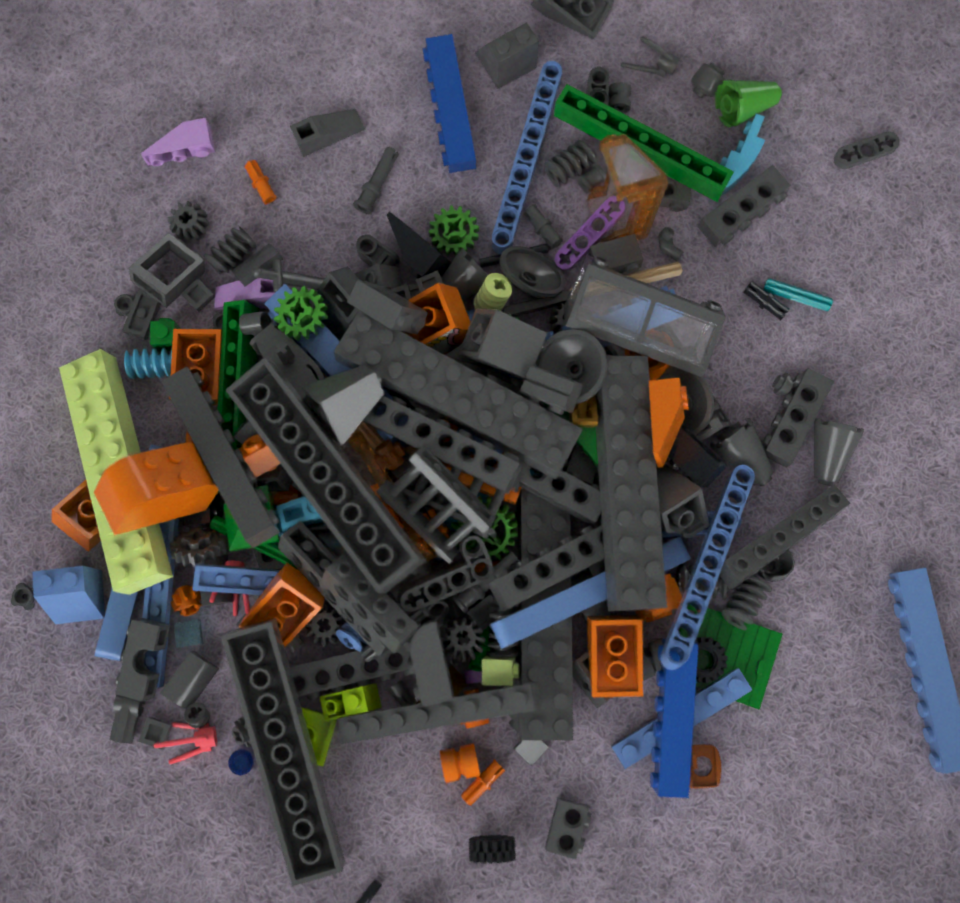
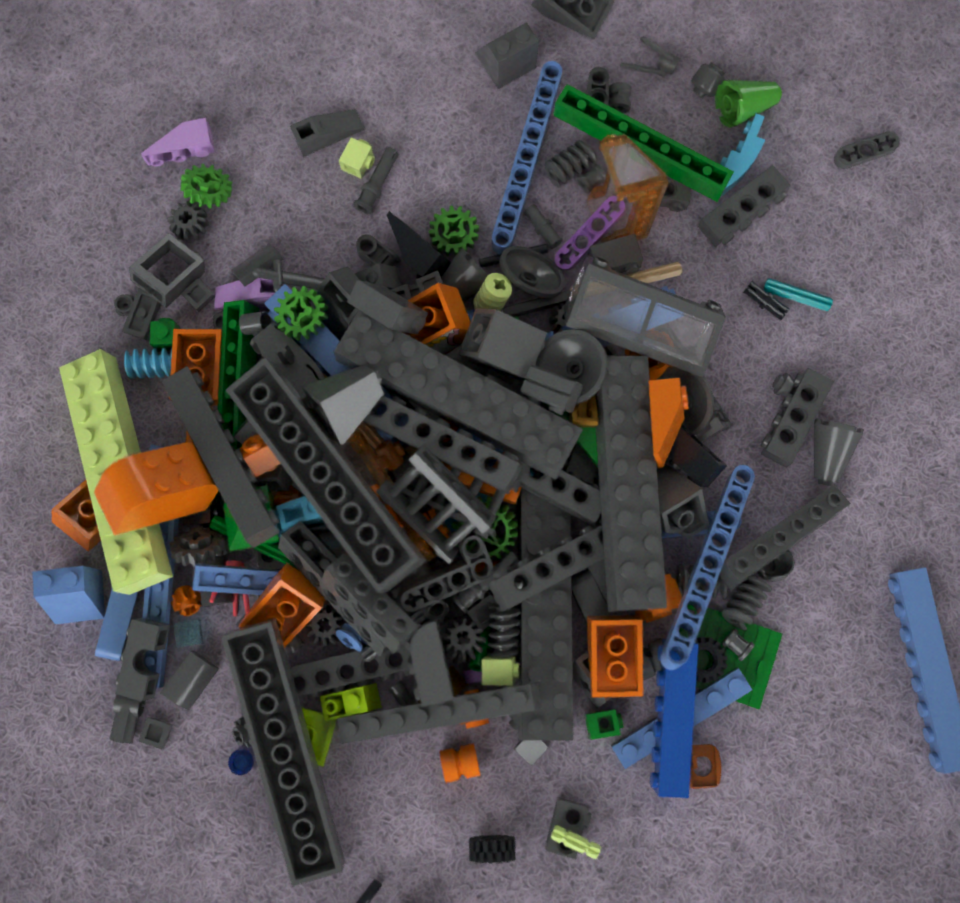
(17, 596): dark grey plate -> none
(203, 718): dark grey bush -> none
(205, 738): coral plant -> none
(206, 186): none -> bright green gear
(229, 250): dark grey piece -> none
(260, 182): orange axle -> none
(357, 157): none -> yellowish green brick
(450, 102): blue brick -> none
(482, 782): orange axle -> none
(571, 601): medium blue beam -> none
(576, 842): none -> yellowish green axle
(594, 730): none -> green brick
(666, 244): dark grey arm -> none
(737, 644): none -> dark grey bush
(743, 446): dark grey cone -> none

